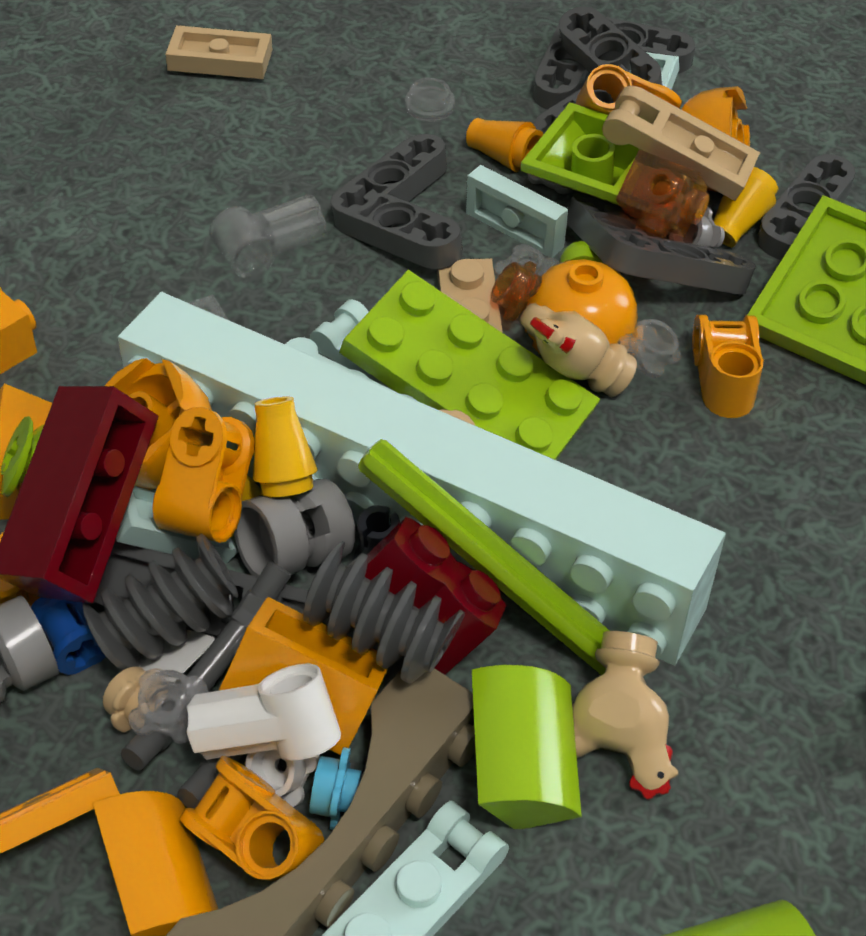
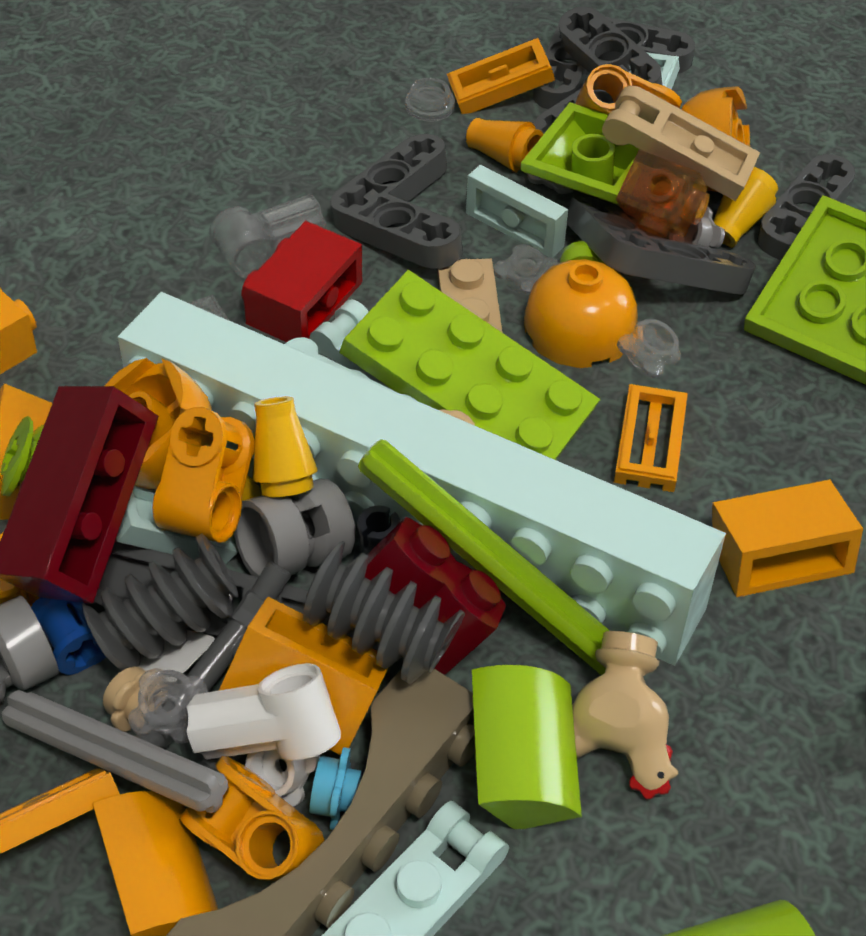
(116, 751): none -> light grey axle
(219, 52): tan plate -> none
(302, 282): none -> red brick
(501, 76): none -> light orange tile
(515, 287): clear orange plate -> none
(579, 349): tan animal -> none
(645, 472): none -> light orange tile
(728, 364): light orange piece -> none
(786, 537): none -> light orange brick

